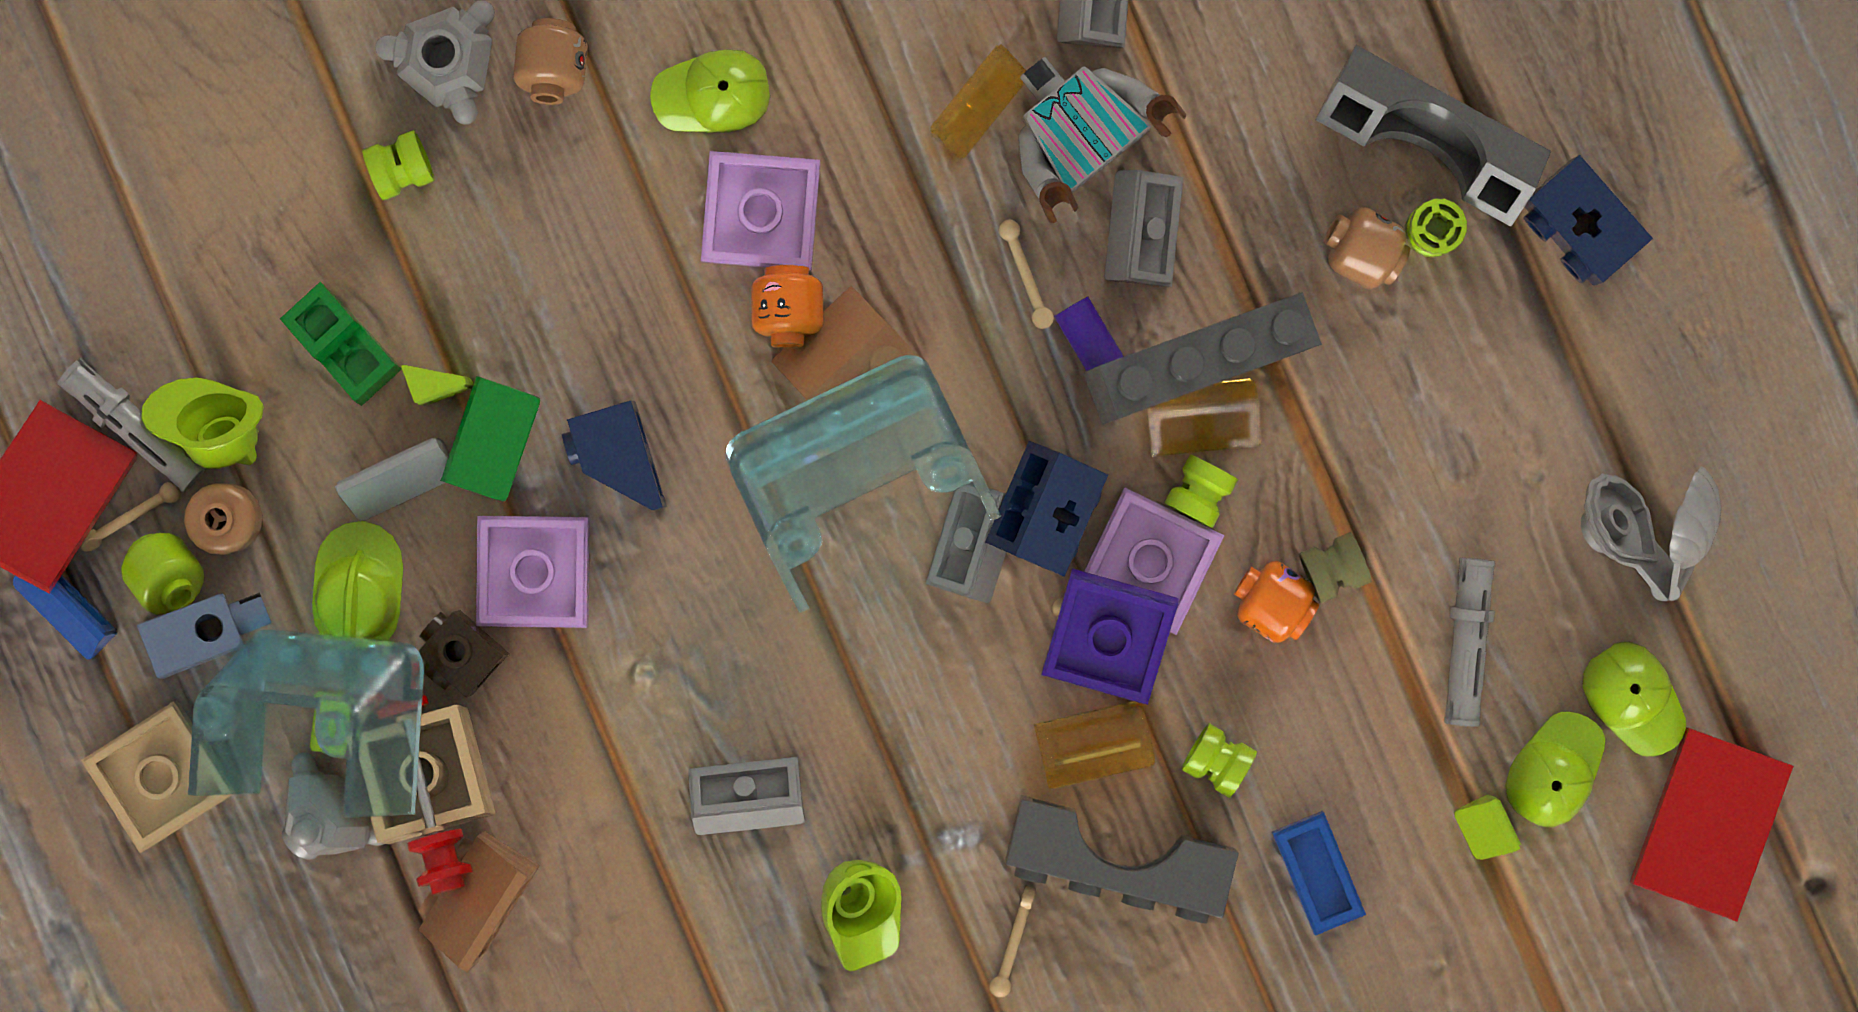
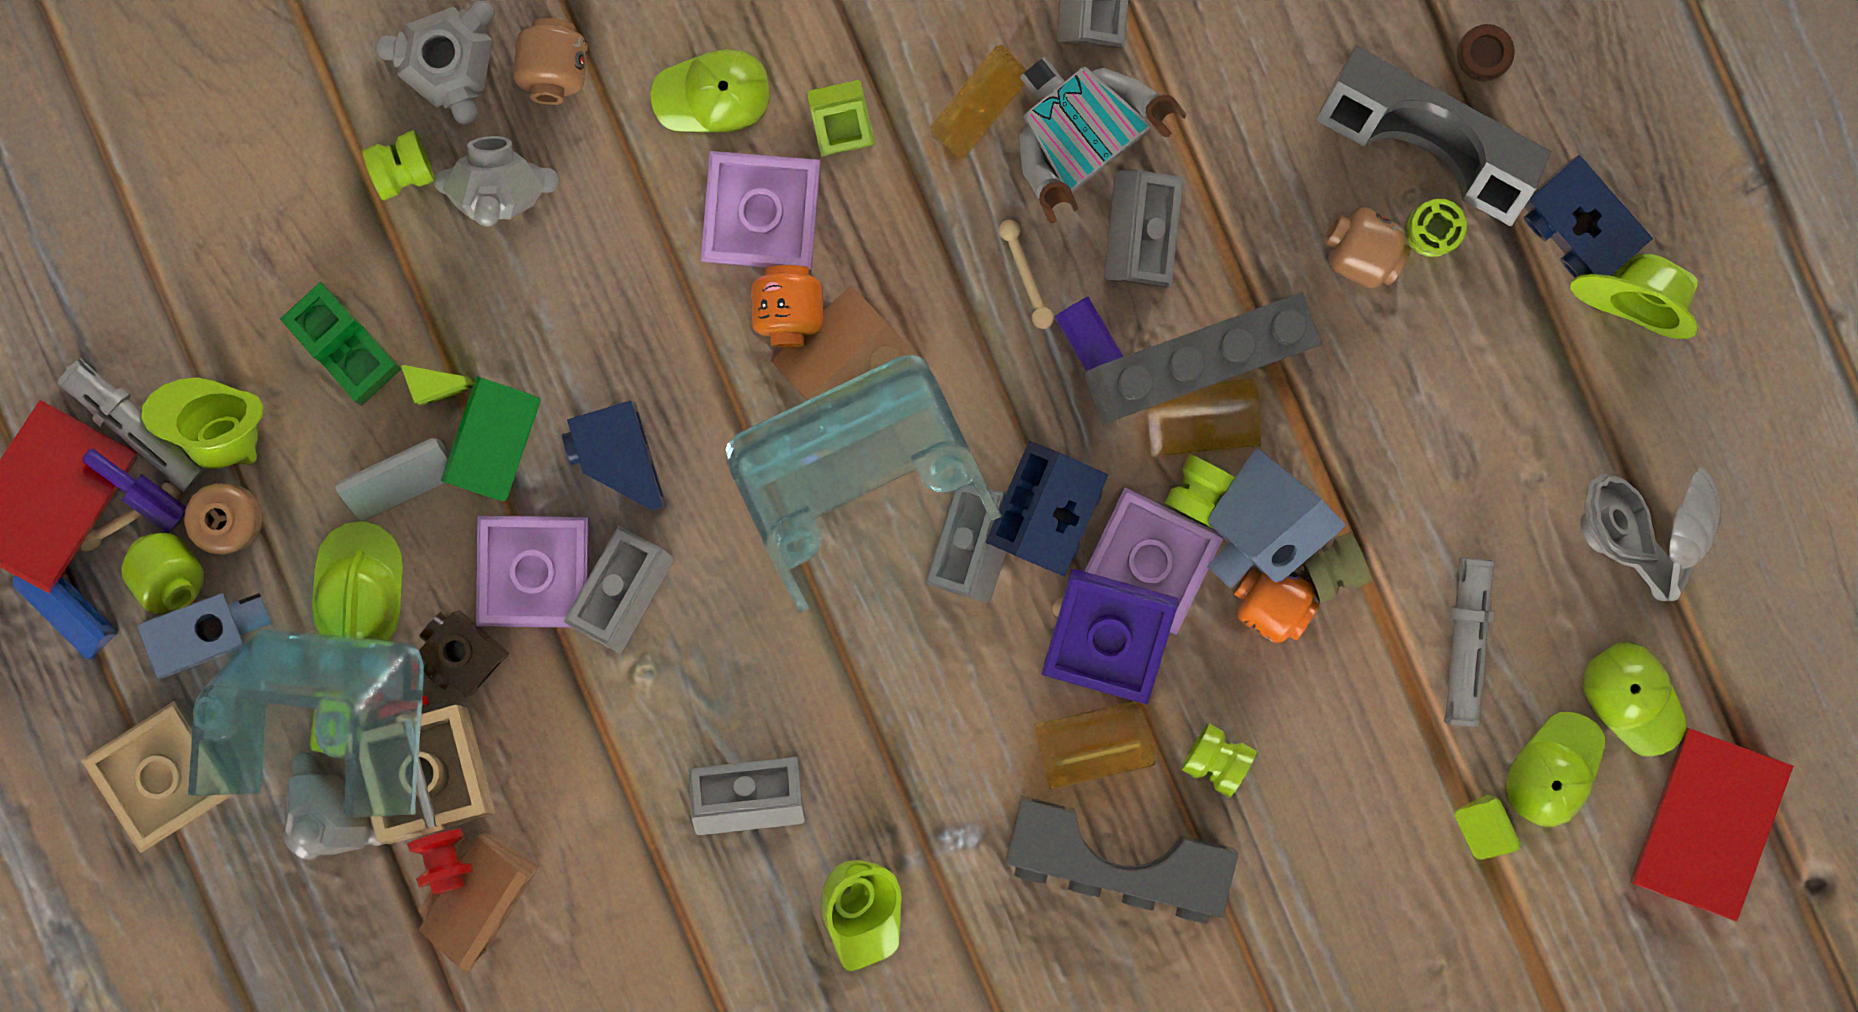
(140, 493): none -> dark purple axle
(494, 181): none -> light grey rock
(619, 589): none -> light grey slope
(840, 117): none -> lime slope
(1000, 985): tan hinge -> none
(1269, 522): none -> sand blue torso
(1318, 873): blue tile -> none
(1485, 52): none -> reddish brown tile
(1646, 292): none -> lime piece

